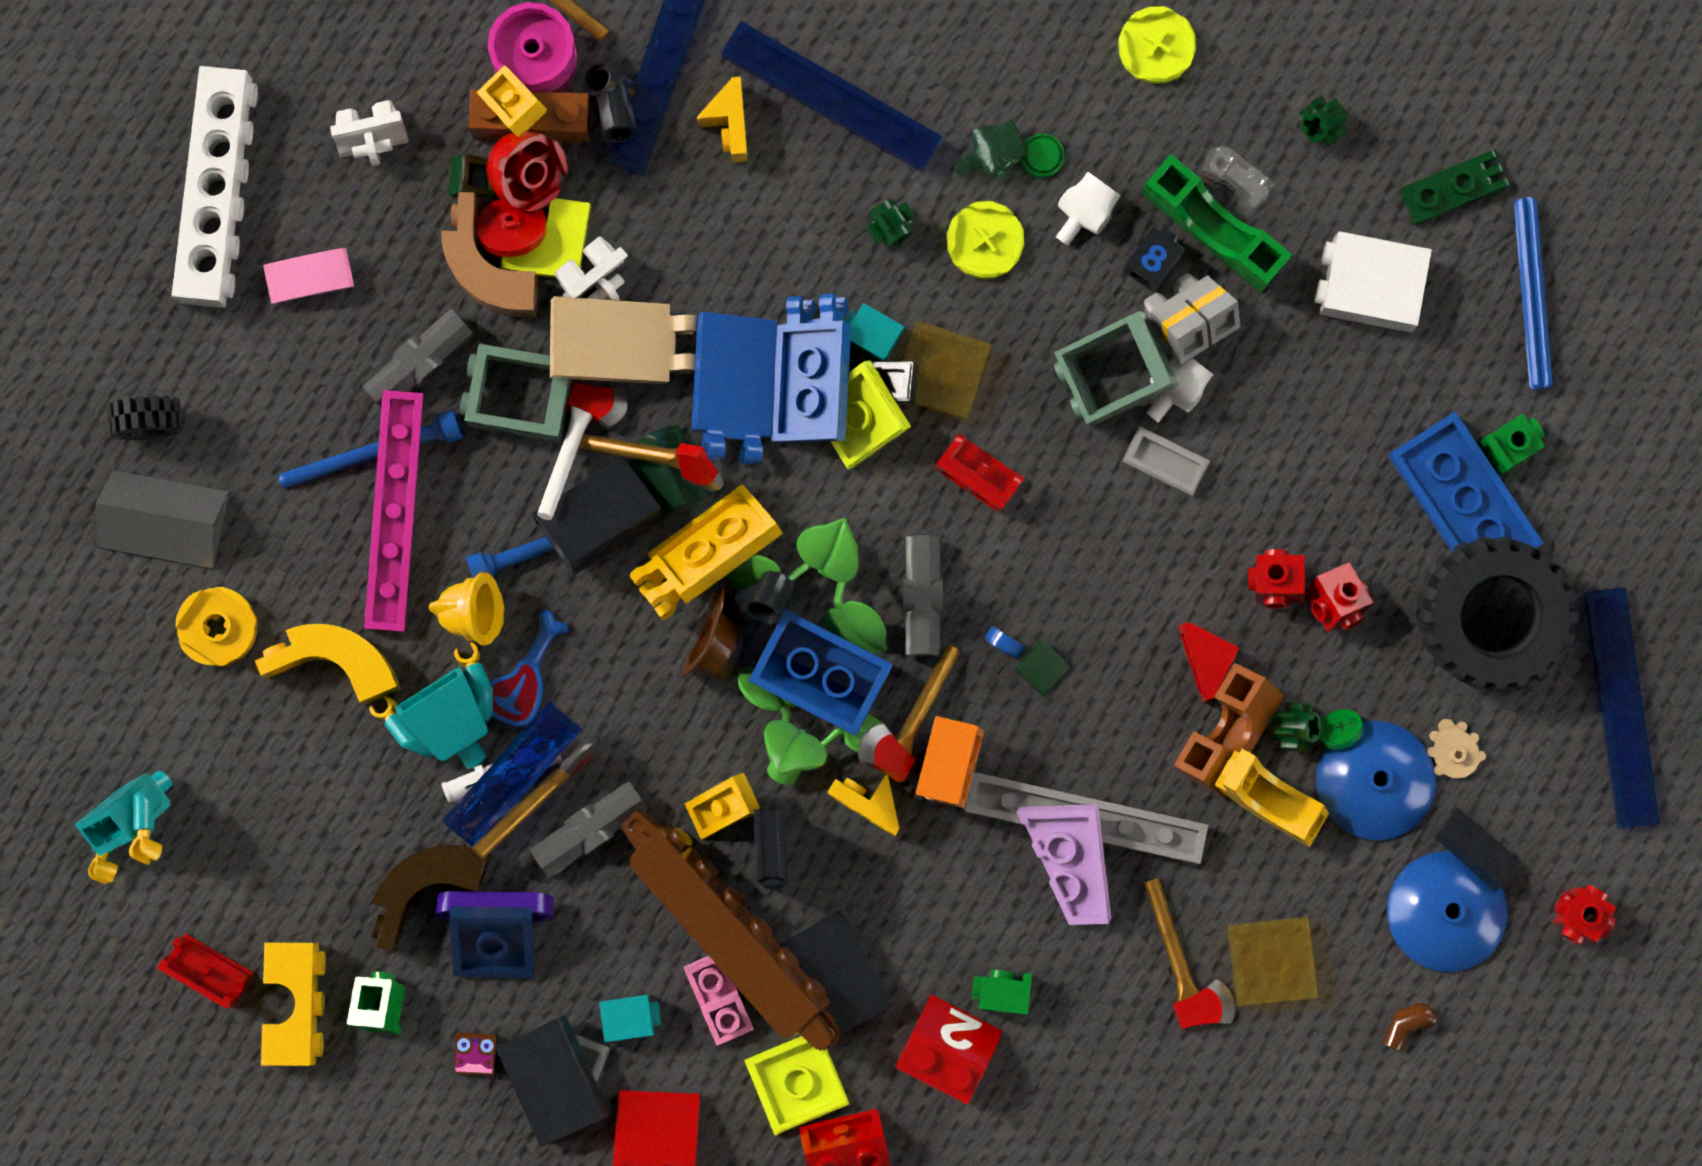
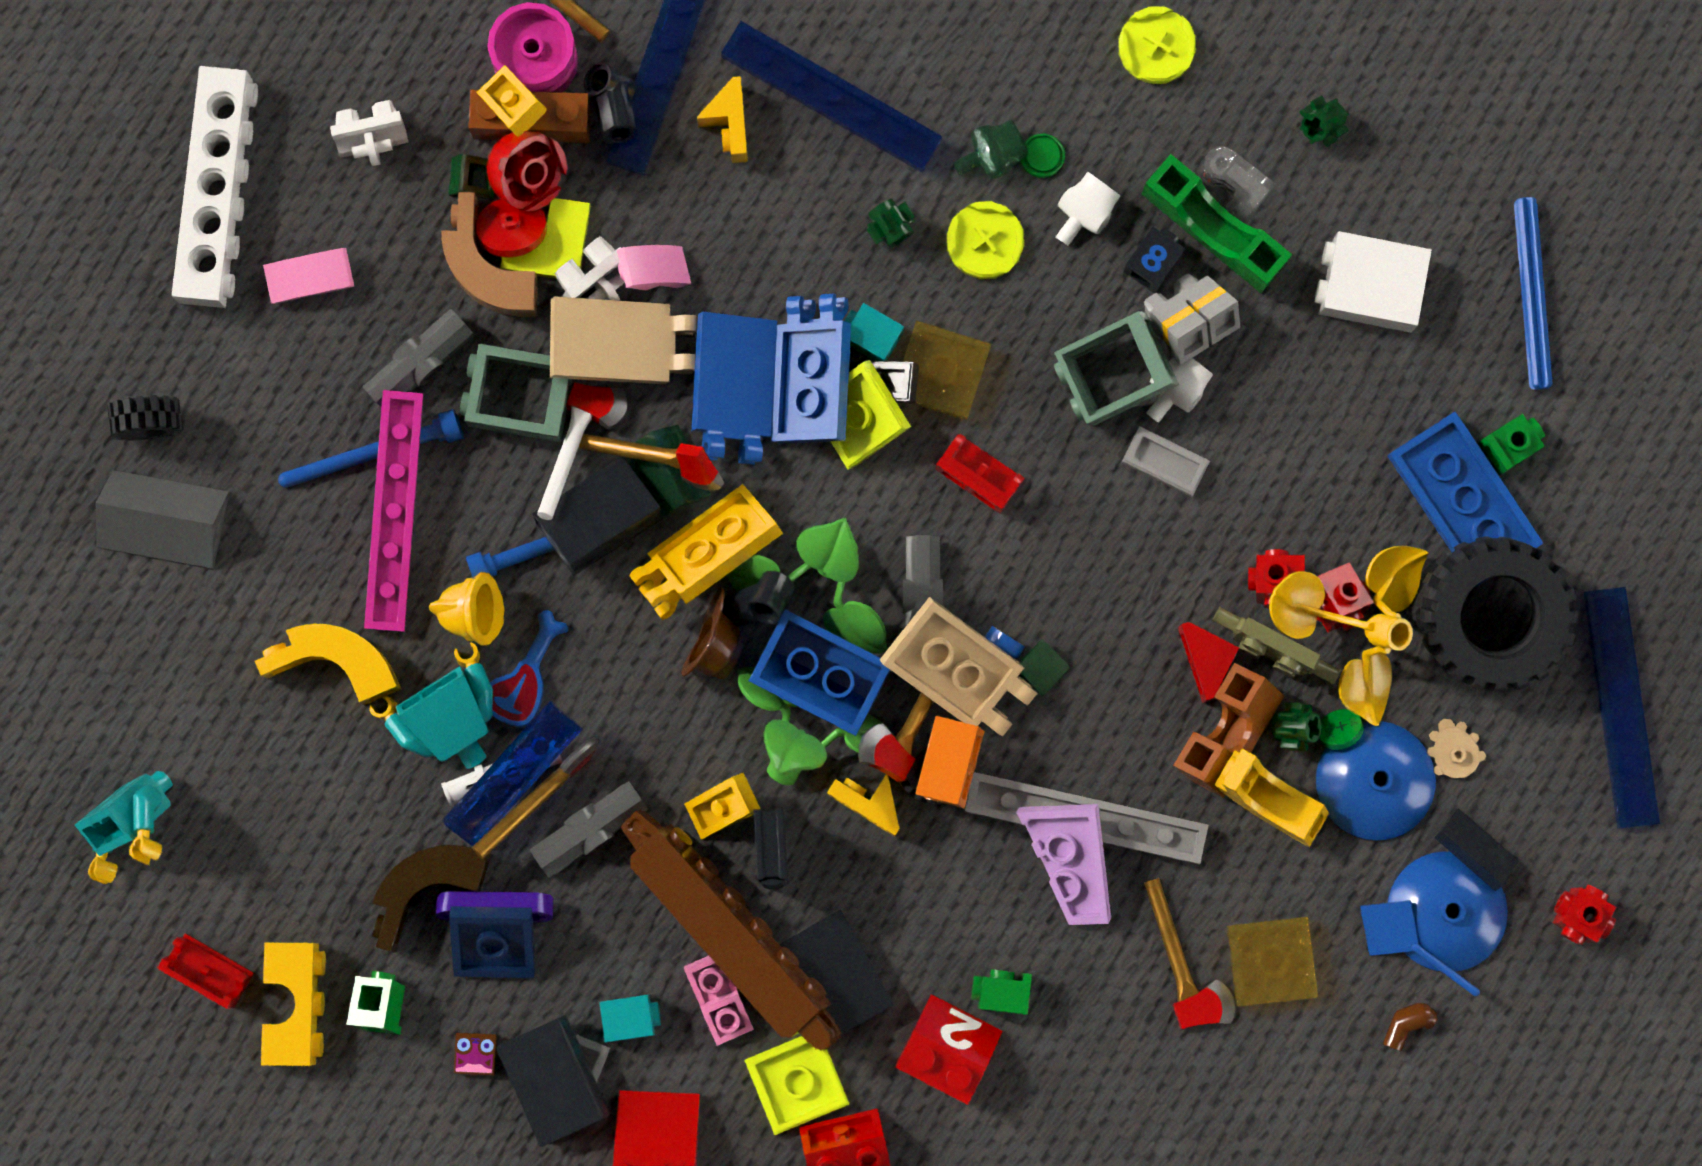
(212, 604): yellow plate -> none
(653, 266): none -> bright pink slope
(957, 667): none -> tan tile
(1287, 654): none -> olive plate
(1392, 929): none -> blue piece
(1395, 580): none -> yellow plant
(1453, 188): dark green hinge -> none

